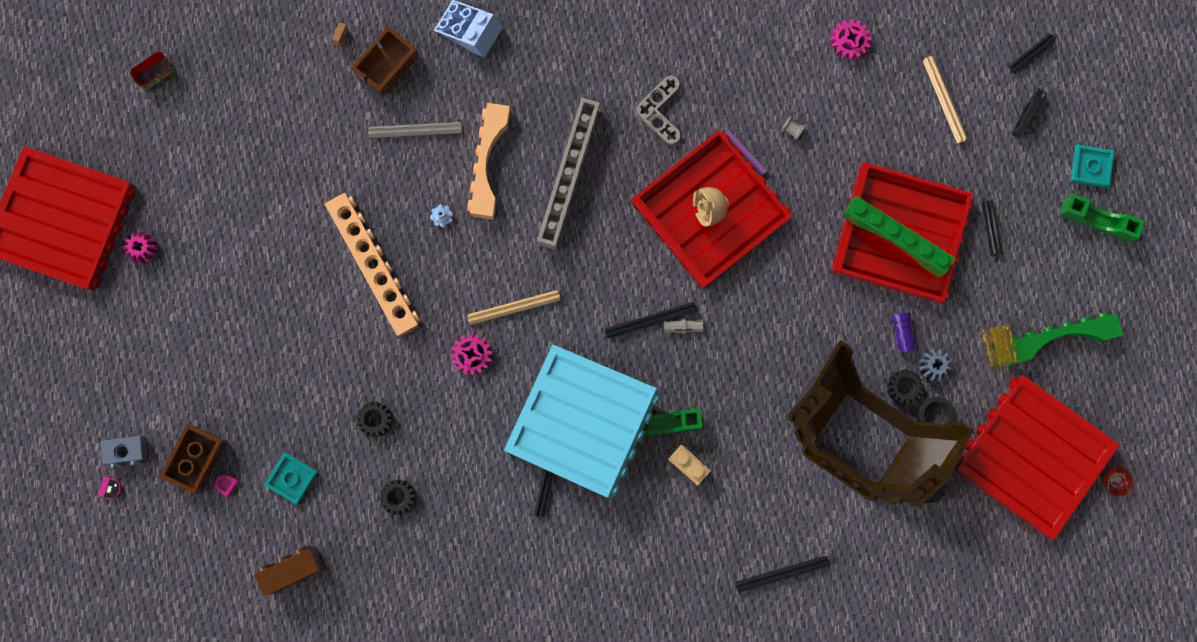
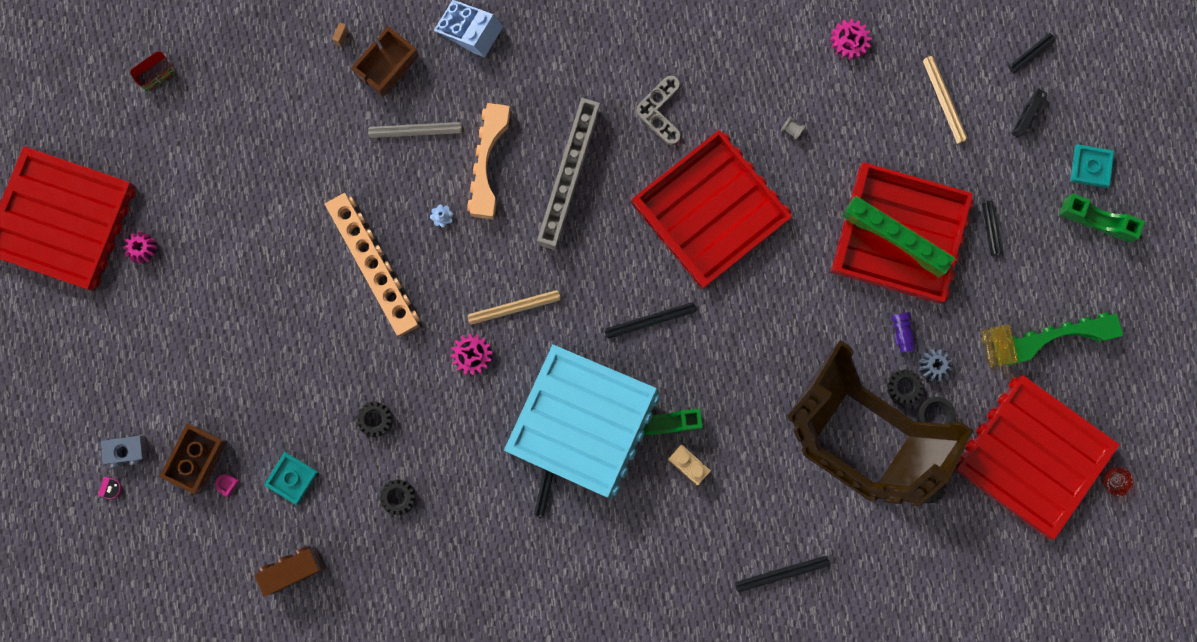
(683, 326): light grey pin -> none
(711, 205): tan cylinder -> none
(747, 154): medium lavender bar -> none

